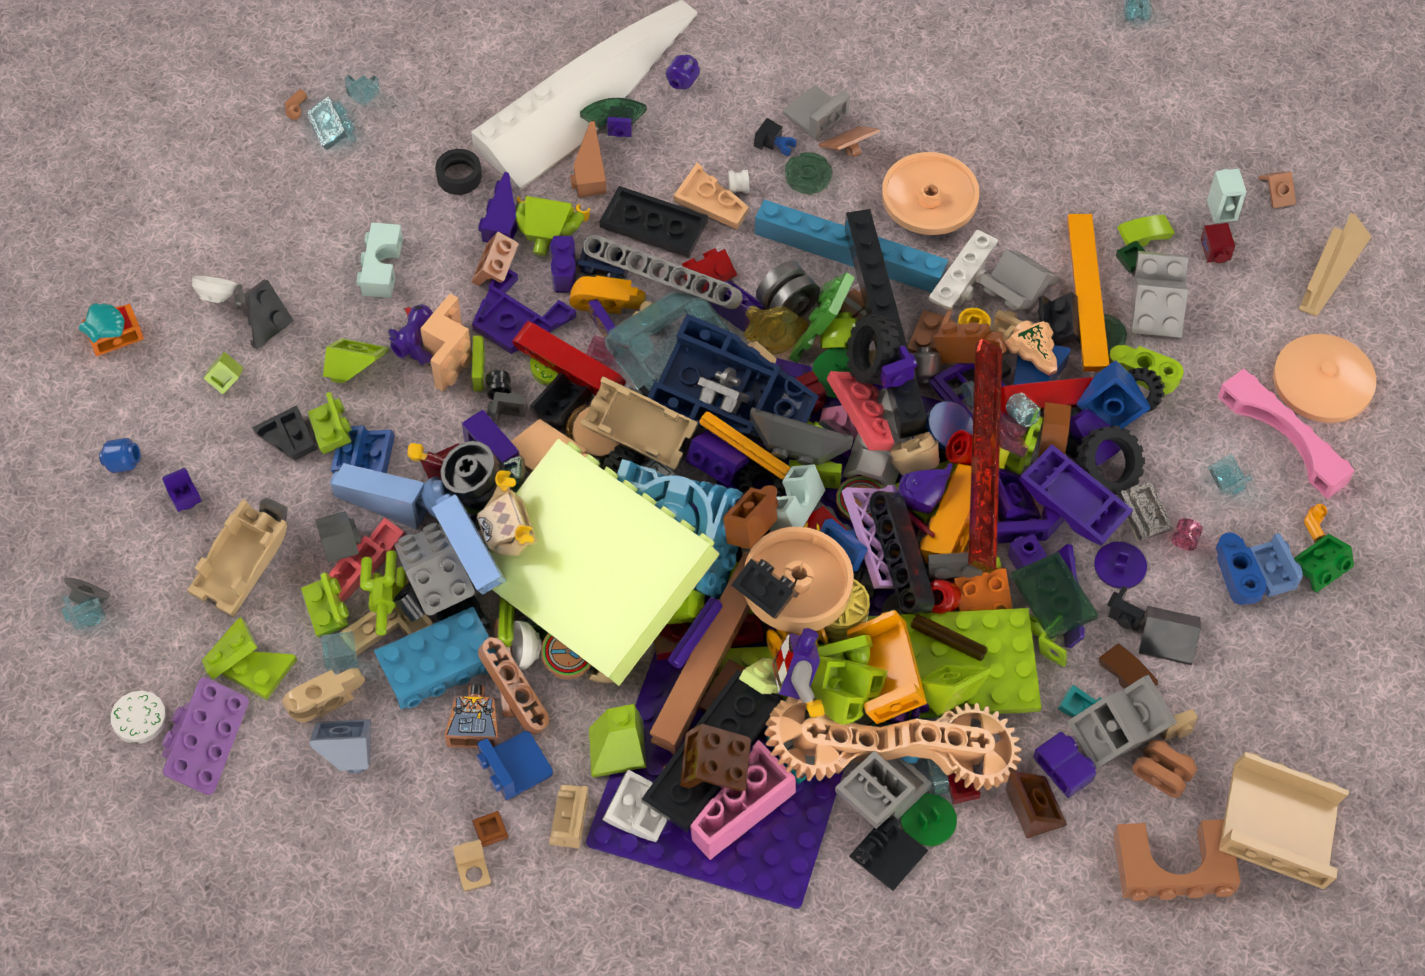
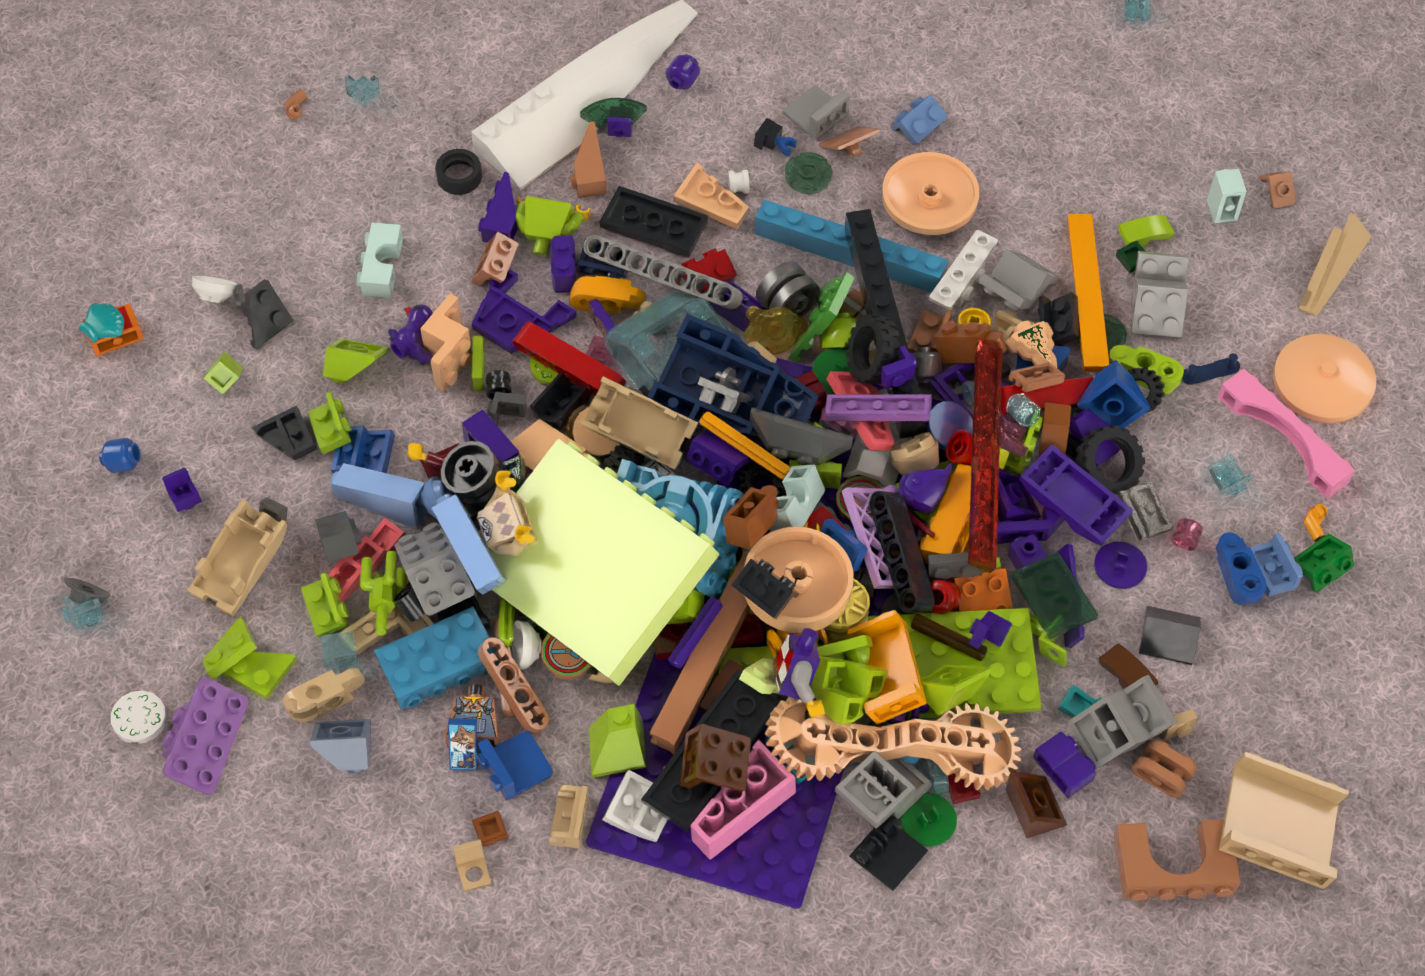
(331, 123): clear light blue bracket -> none
(462, 744): none -> tile
(878, 408): none -> medium lavender tile
(920, 119): none -> medium blue bracket
(989, 628): none -> dark purple bracket
(1037, 377): none -> nougat tile
(1124, 613): black bracket -> none
(1217, 243): dark red brick -> none
(1219, 368): none -> dark blue piece

